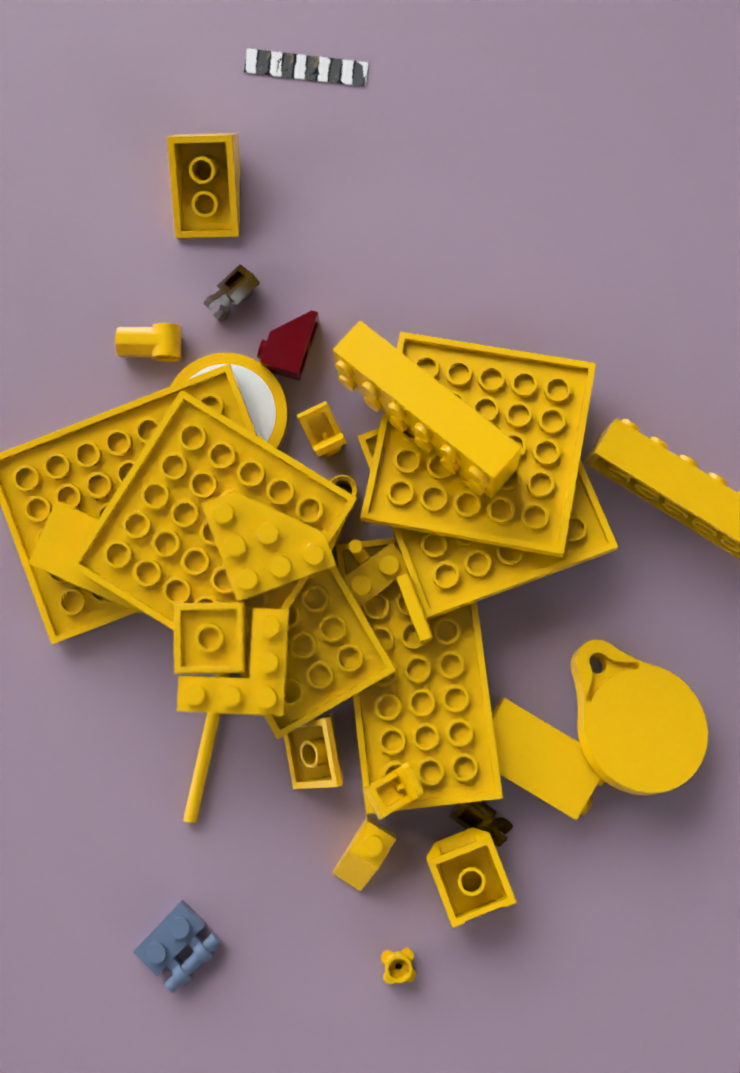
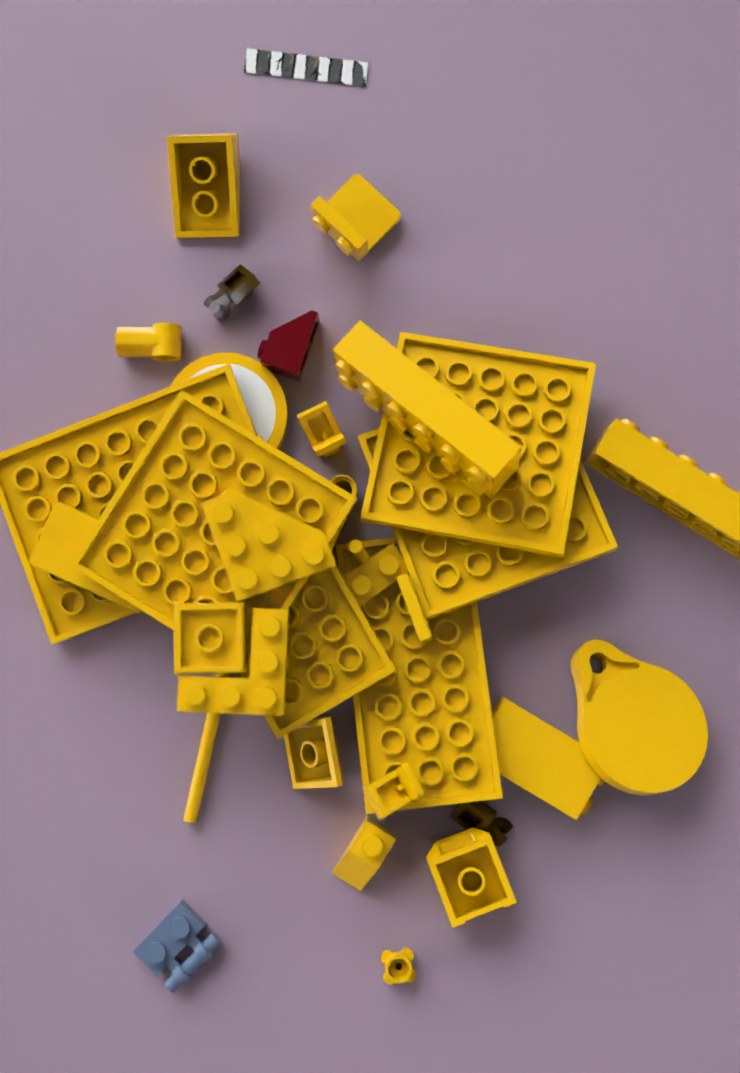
(355, 216): none -> yellow bracket

